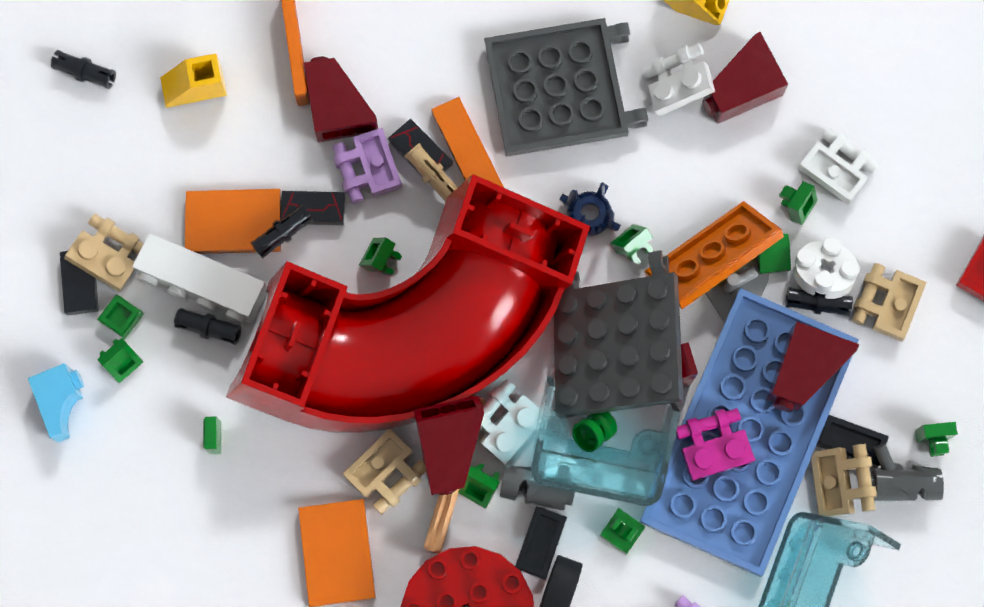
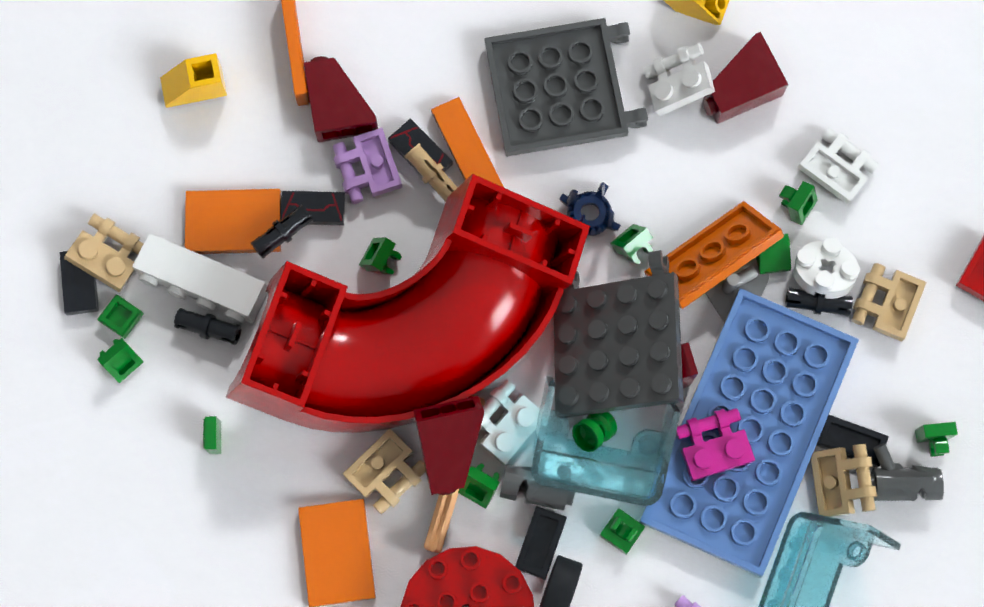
(55, 395): medium azure arch -> none
(83, 69): black pin -> none
(807, 364): dark red slope -> none

